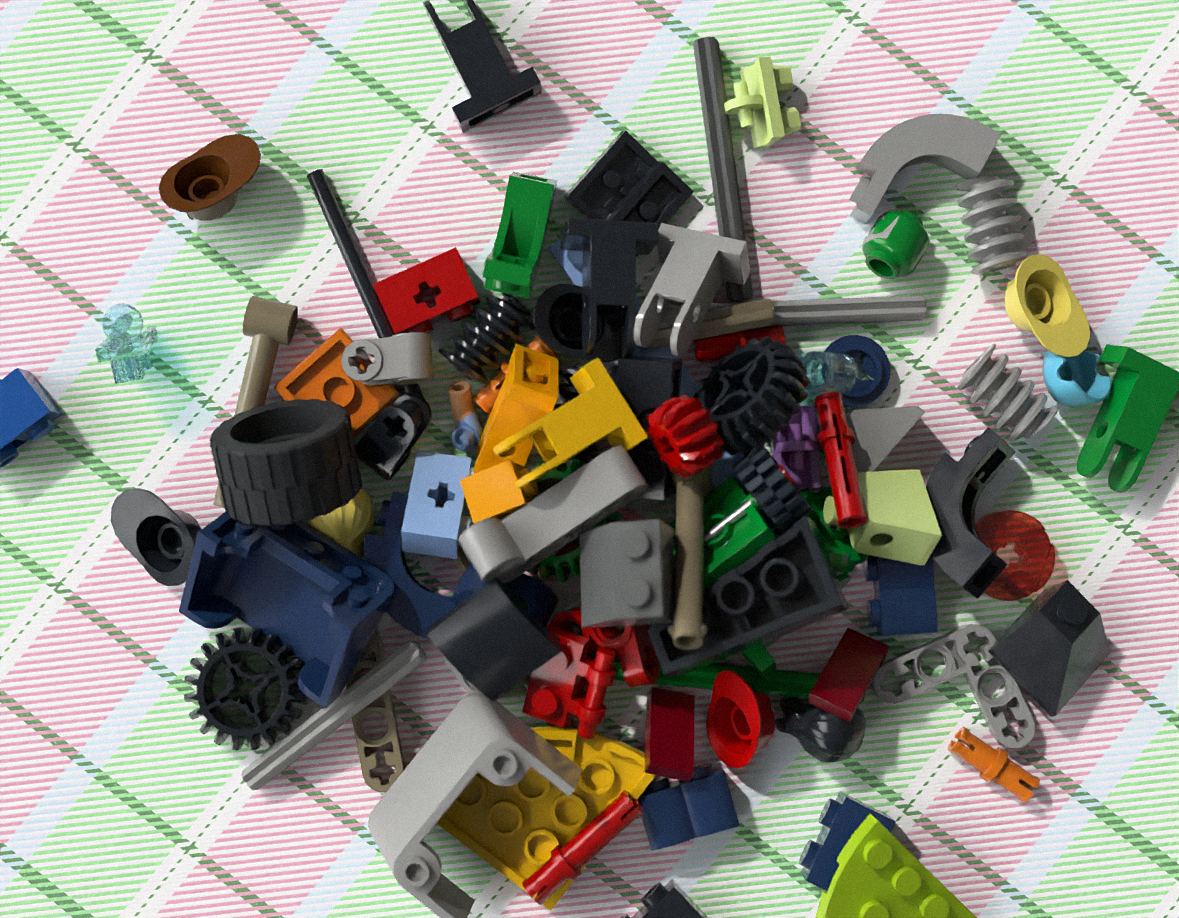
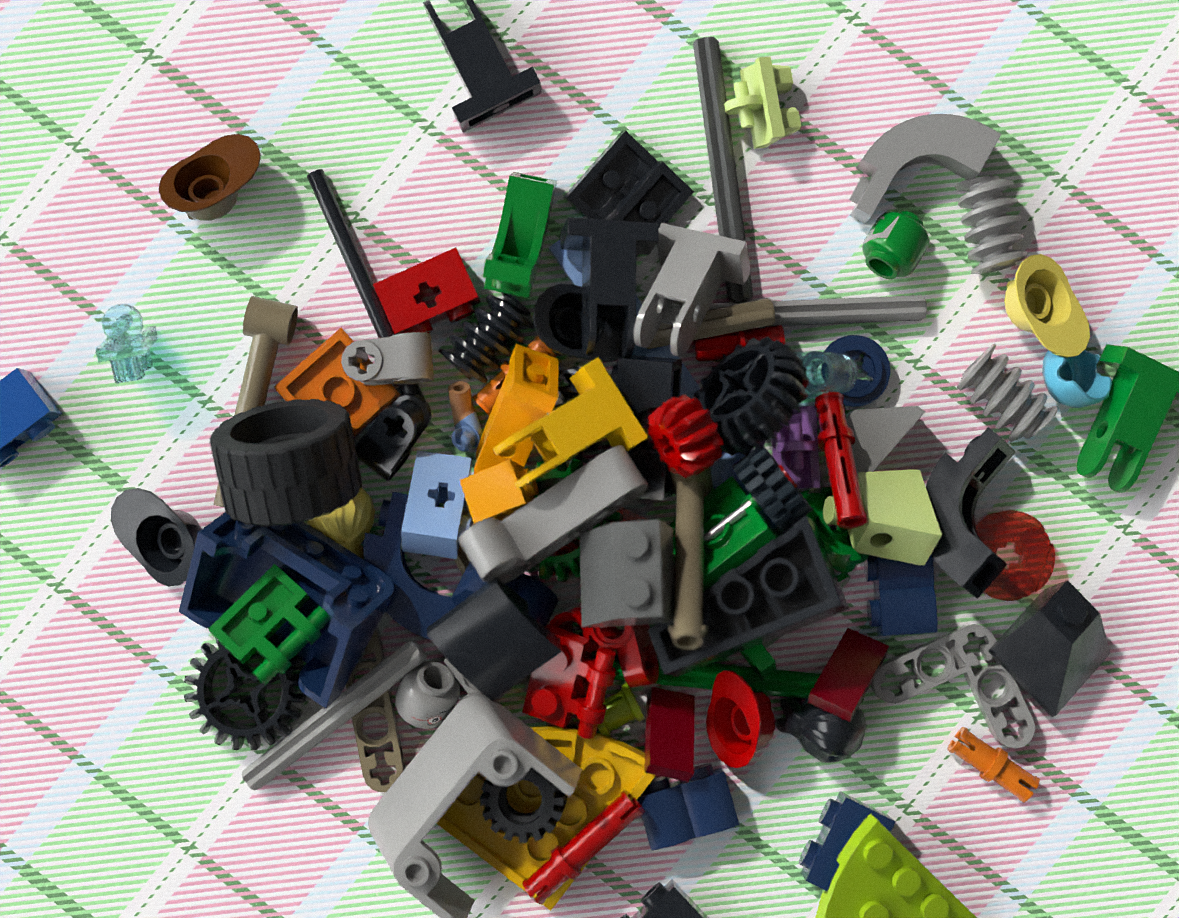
(260, 615): none -> green plate
(427, 695): none -> light grey head
(523, 824): none -> black tyre
(621, 709): none -> lime bush

